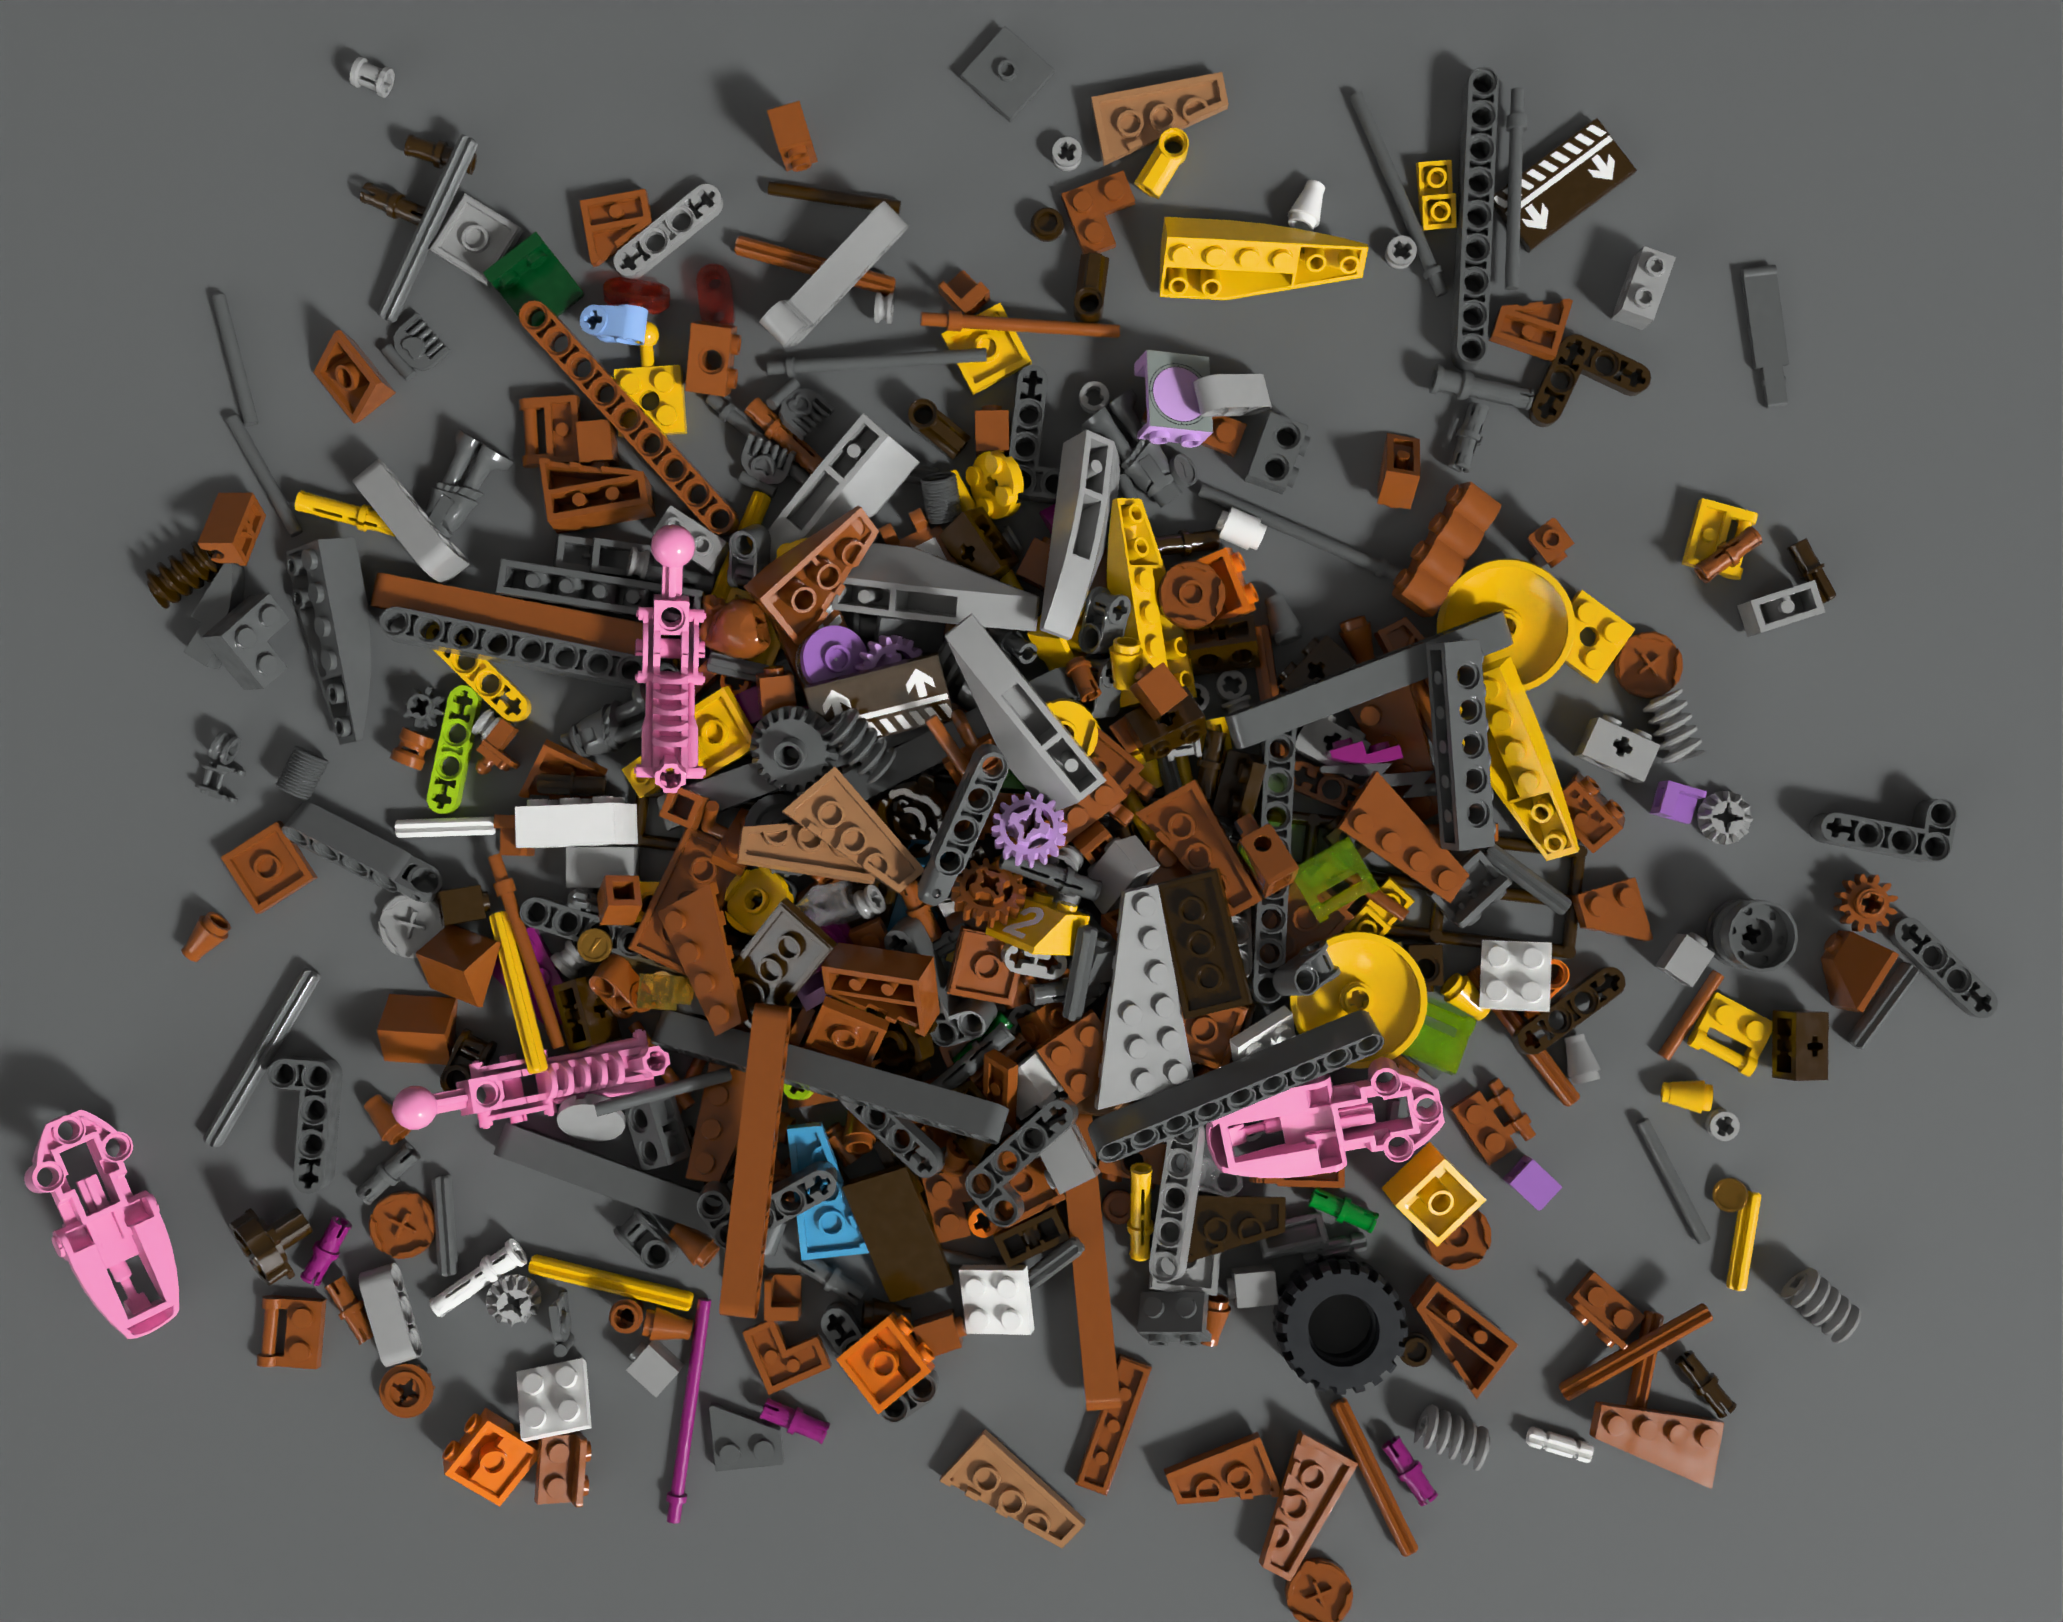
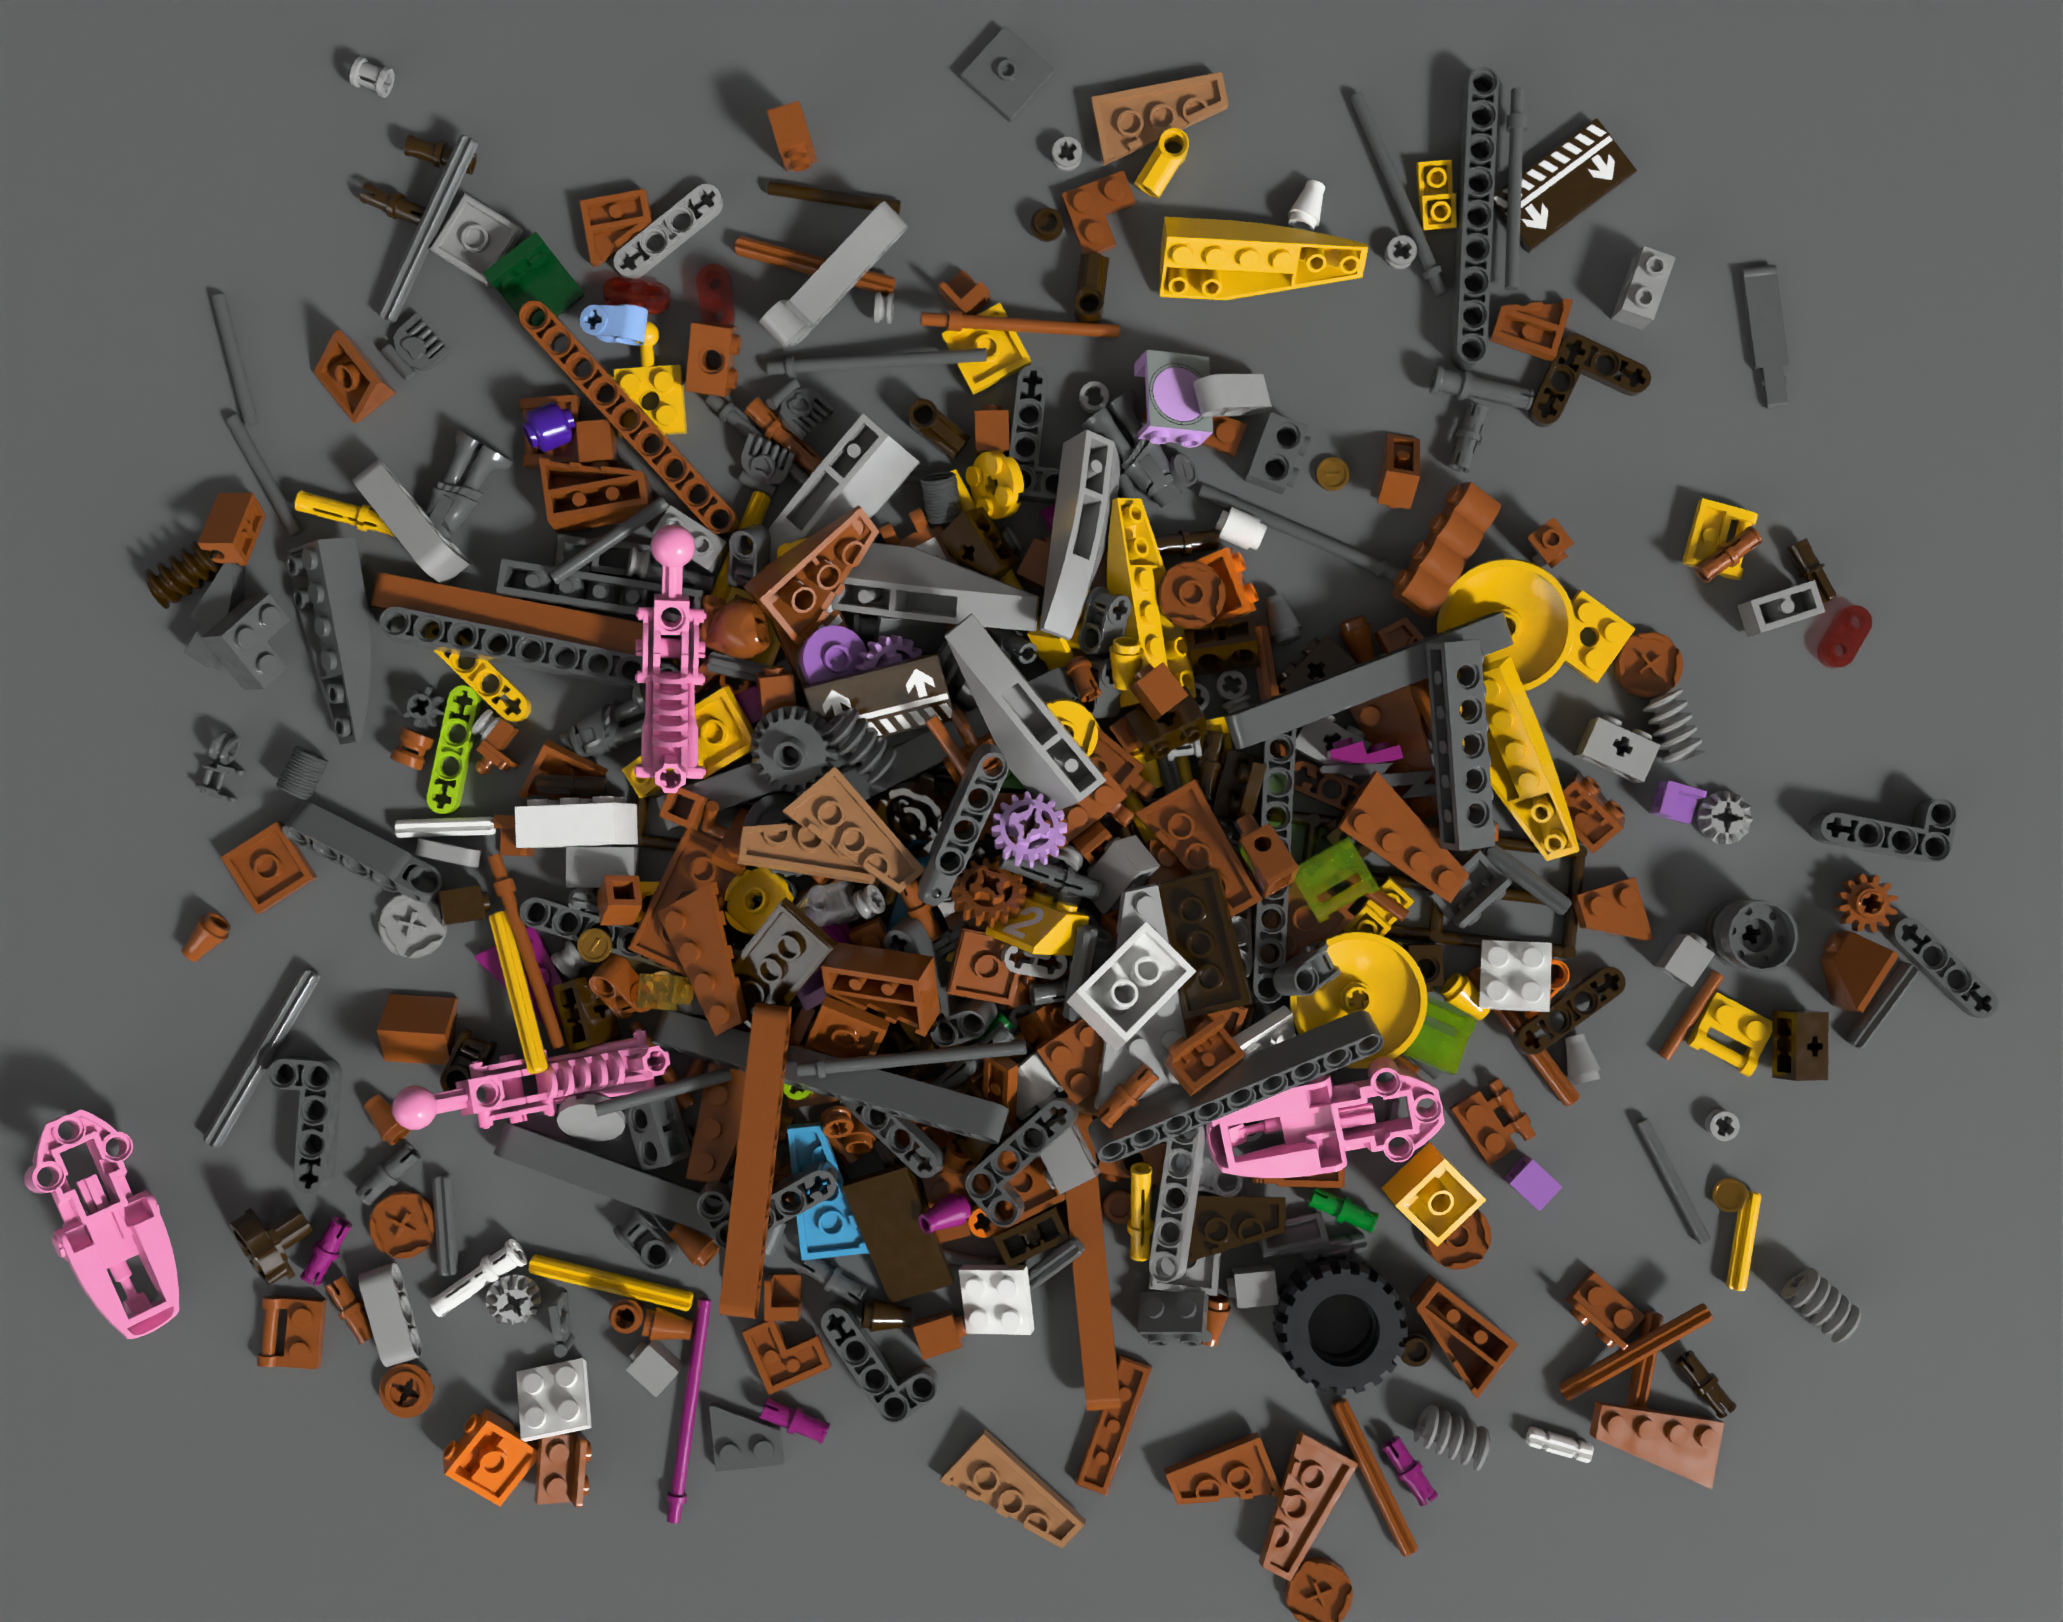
(448, 852): none -> light grey beam
(459, 963): dark orange slope -> none
(548, 426): none -> dark purple head
(609, 540): none -> dark grey bar
(823, 1067): none -> dark grey bar
(837, 1122): none -> dark orange bush
(887, 1361): orange plate -> none
(946, 1213): none -> magenta cone
(1126, 1095): none -> dark orange pin
(1131, 986): none -> white slope
(1203, 1055): none -> dark orange bracket
(1332, 474): none -> pearl gold piece
(1688, 1095): yellow cone -> none
(1844, 634): none -> clear red plate

